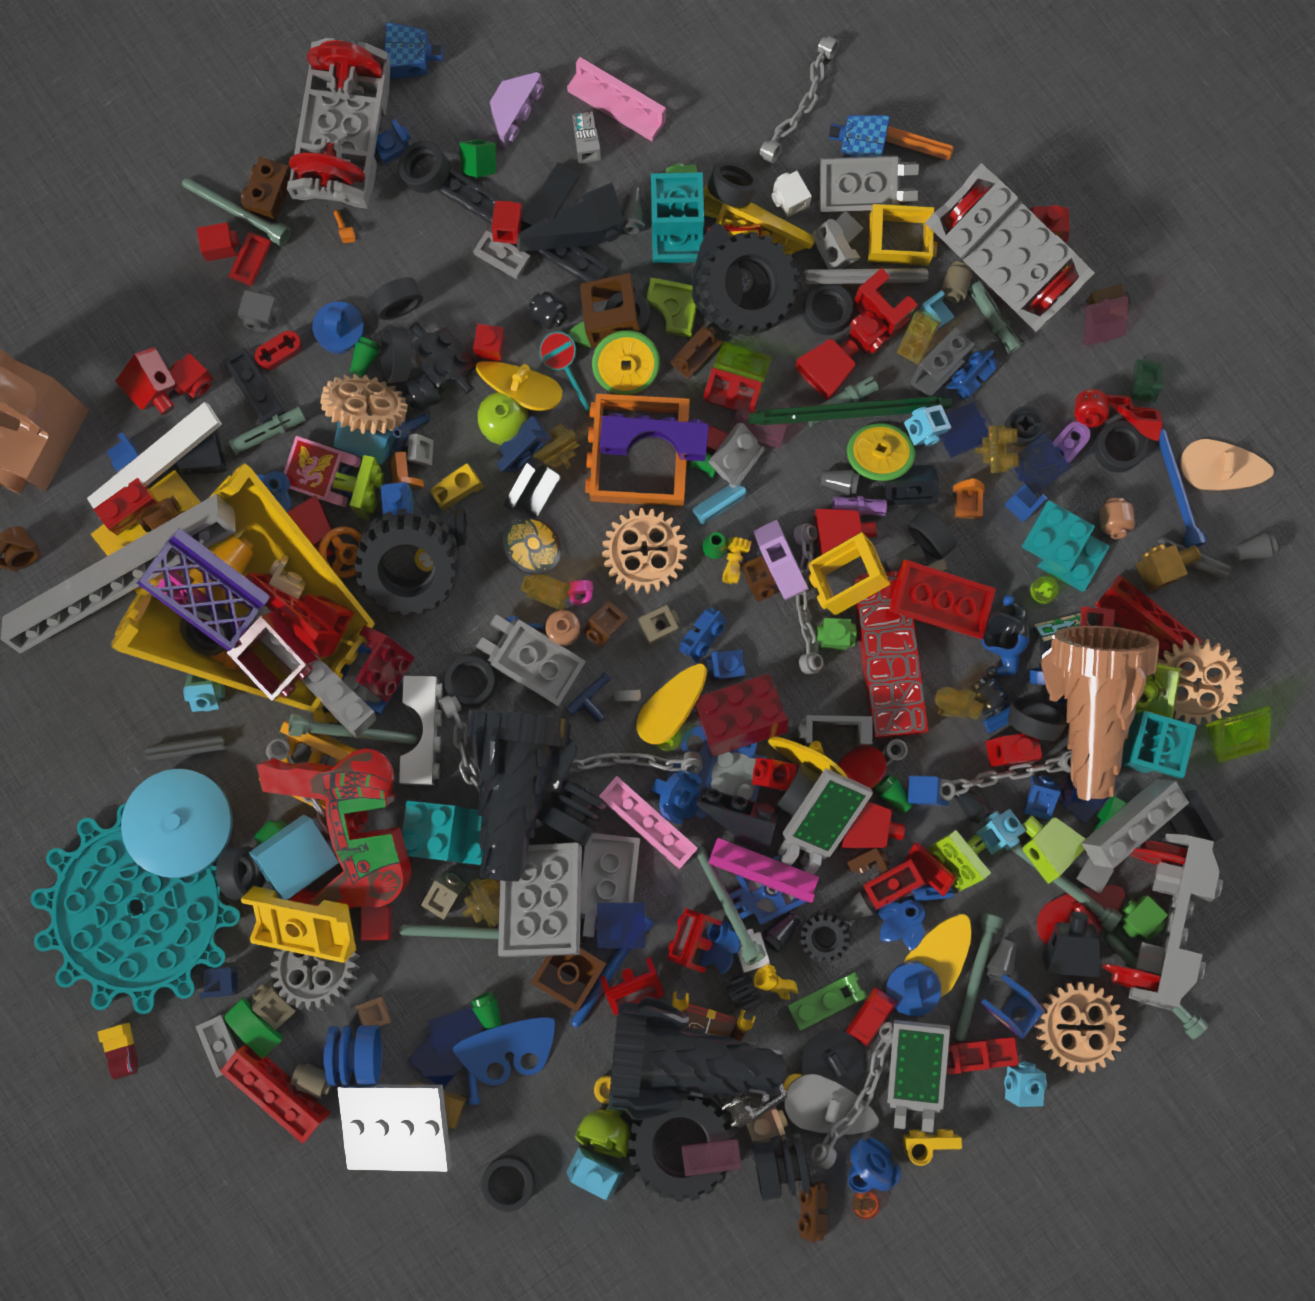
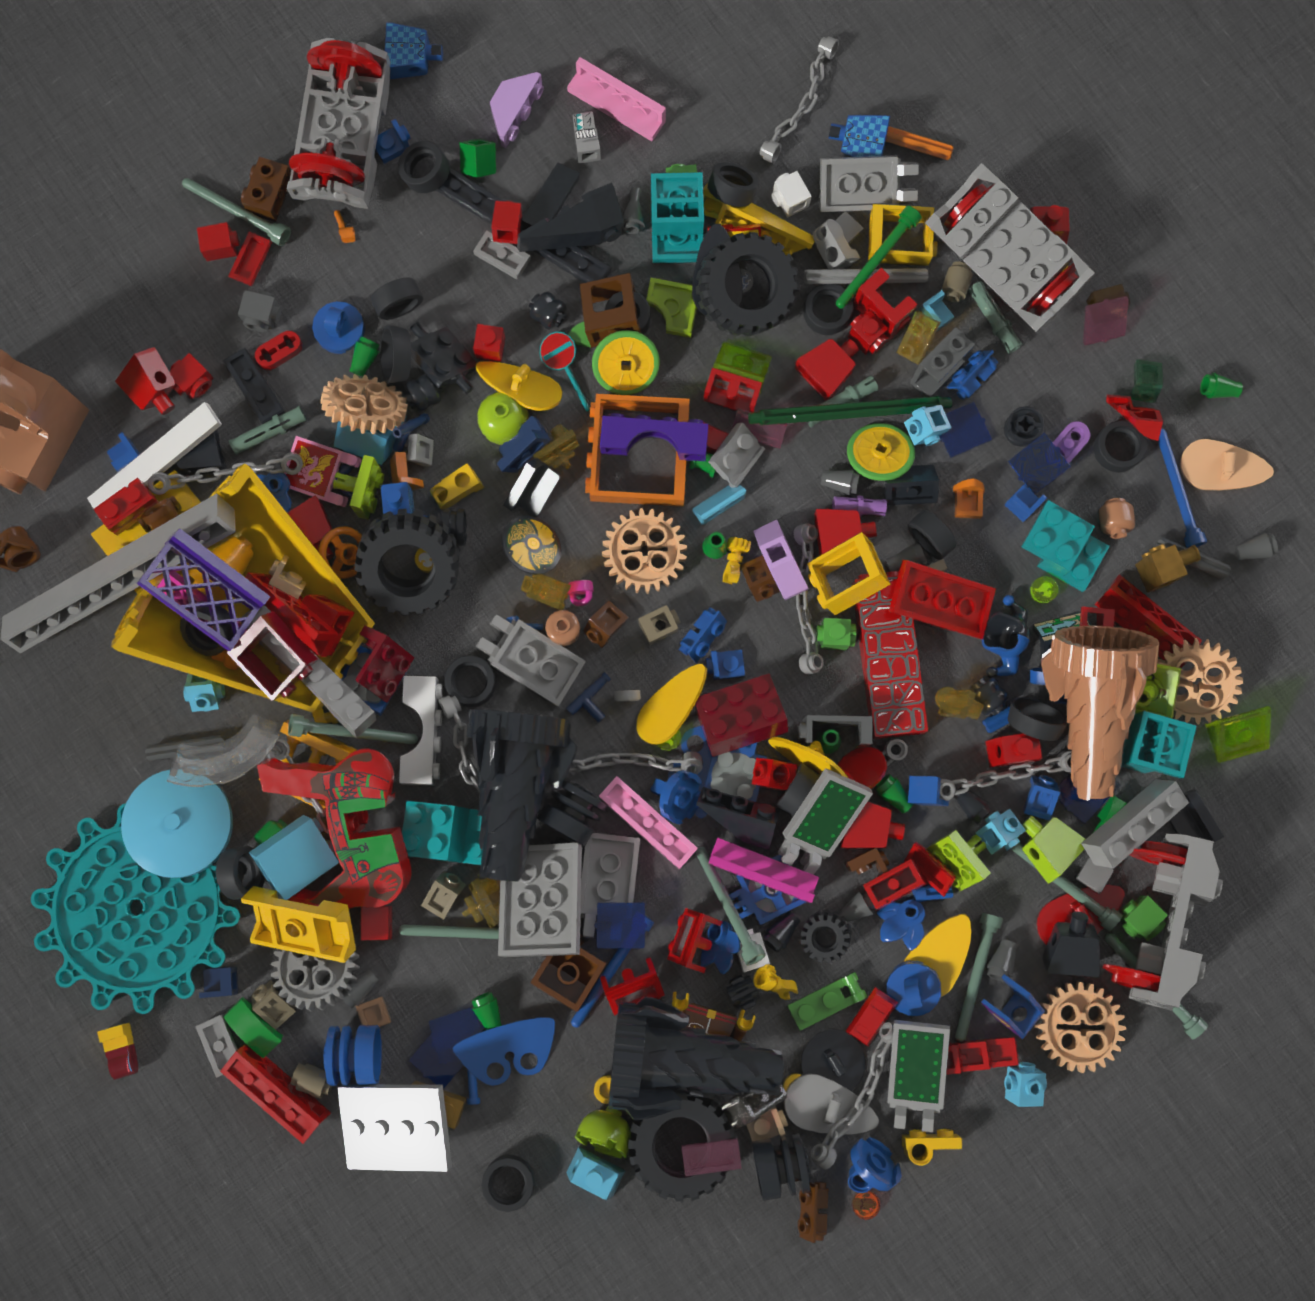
(218, 473): none -> light grey piece
(224, 760): none -> clear fence
(696, 351): reddish brown hinge -> none
(828, 748): none -> green cone
(908, 219): none -> green piece
(995, 449): clear yellow hips -> none
(1091, 407): red head -> none
(1219, 386): none -> green cone

